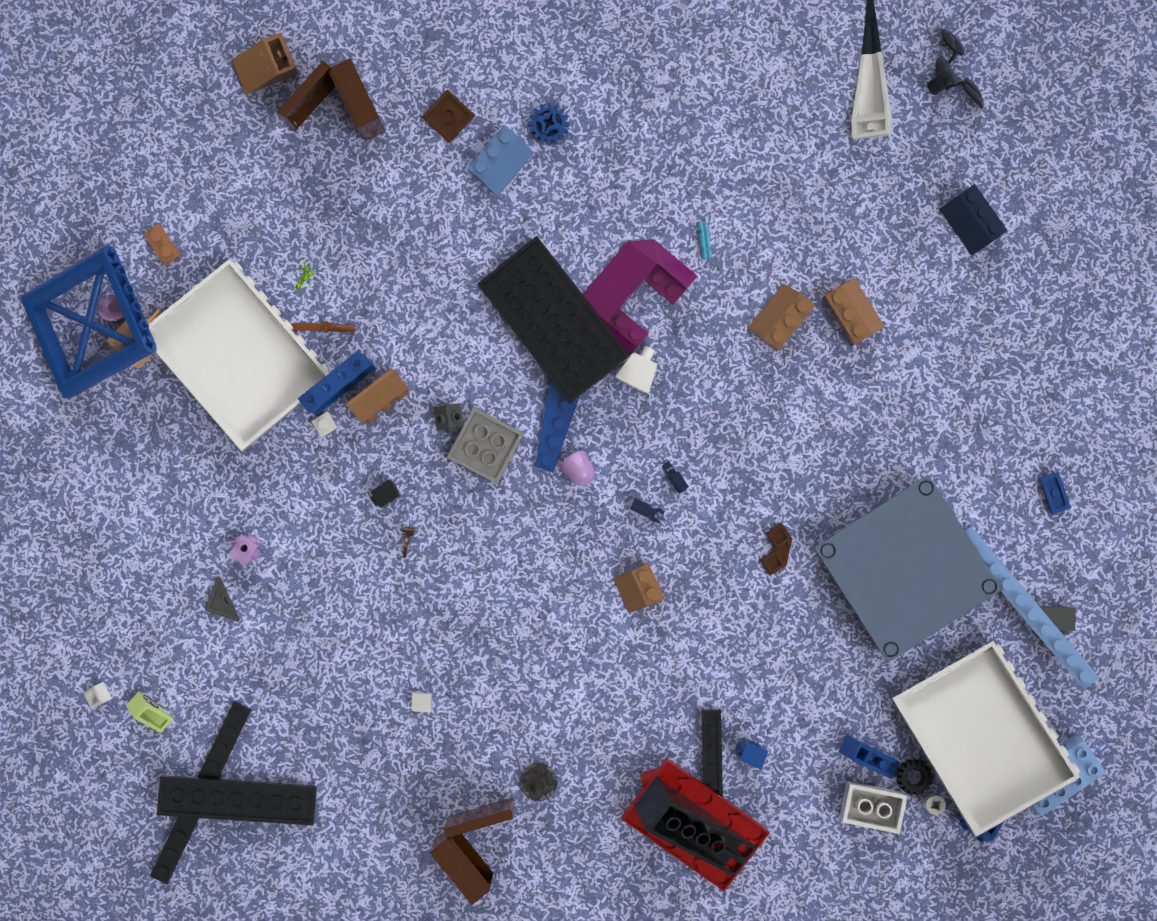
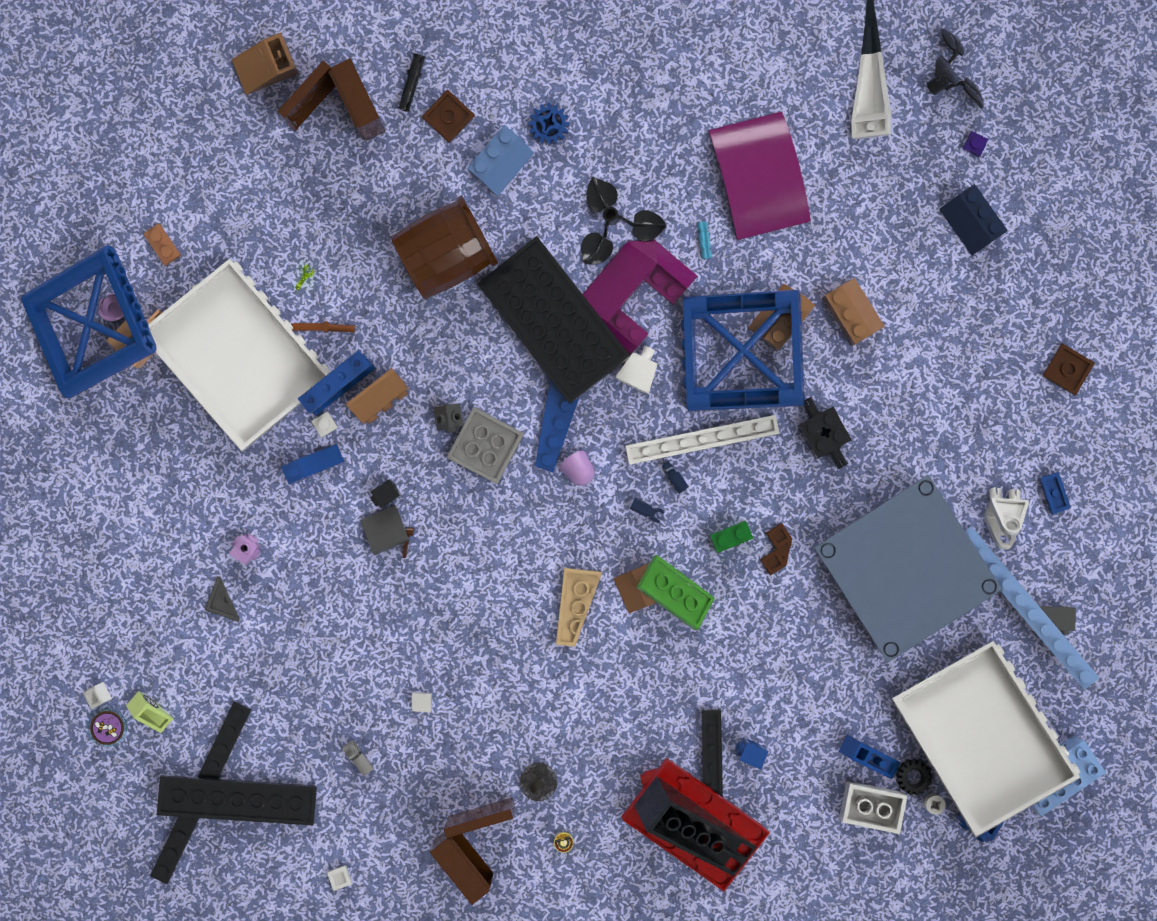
(107, 727): none -> tile
(312, 464): none -> blue slope
(339, 877): none -> white plate
(359, 759): none -> light grey bar
(384, 530): none -> dark grey tile
(414, 74): none -> black pin
(443, 248): none -> reddish brown piece
(563, 842): none -> tile
(576, 599): none -> tan wing
(601, 197): none -> black plant
(675, 592): none -> bright green tile
(700, 308): none -> blue piece
(702, 439): none -> white plate
(731, 536): none -> green brick
(760, 175): none -> magenta slope
(836, 435): none -> black brick
(975, 144): none -> dark purple plate
(1005, 516): none -> white piece
(1068, 369): none -> reddish brown tile

